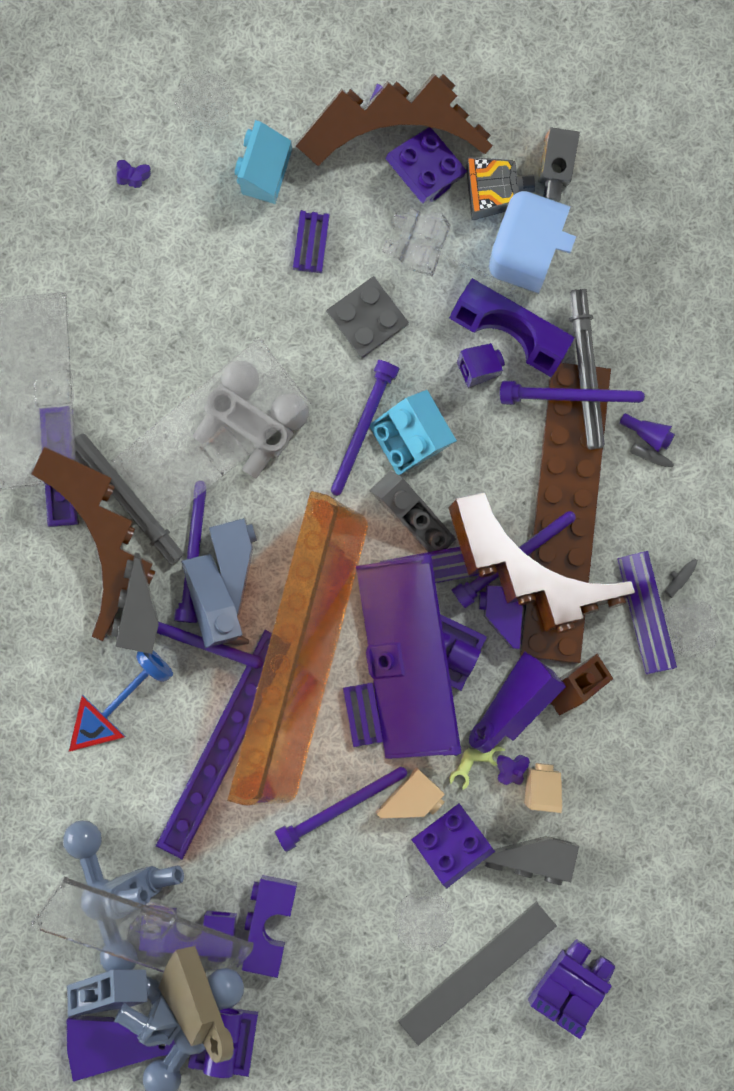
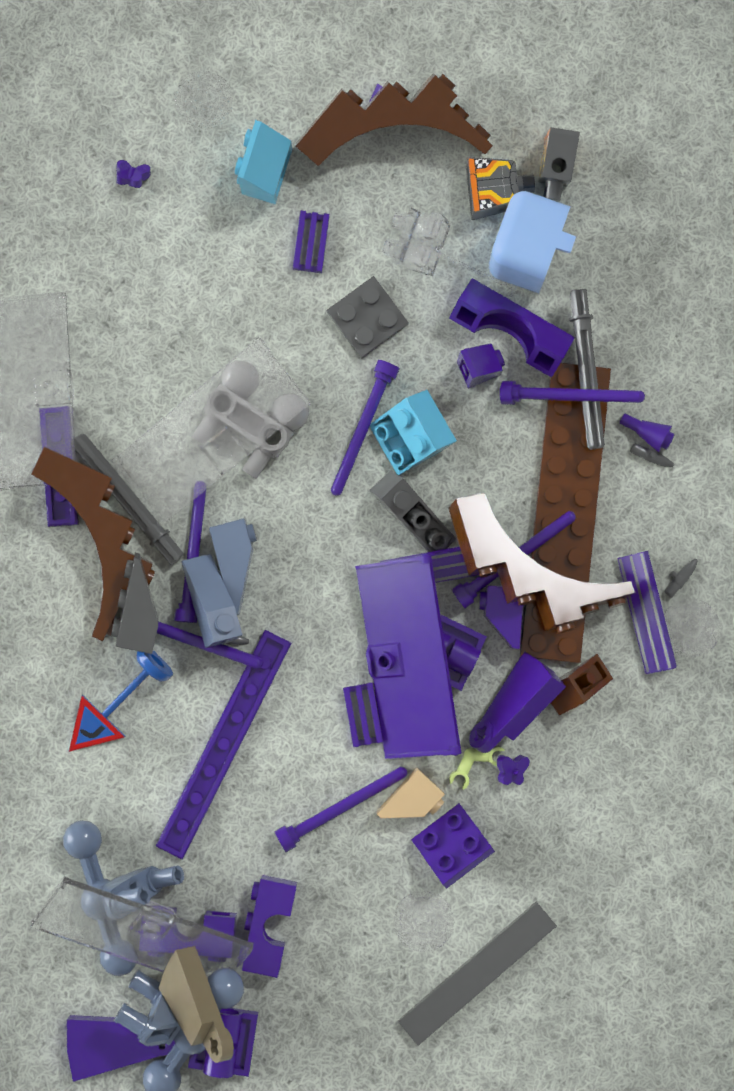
(107, 992): sand blue slope -> none
(300, 653): clear orange windscreen -> none
(426, 165): dark purple plate -> none
(540, 856): dark grey slope -> none
(543, 789): tan slope -> none
(572, 989): dark purple hips -> none

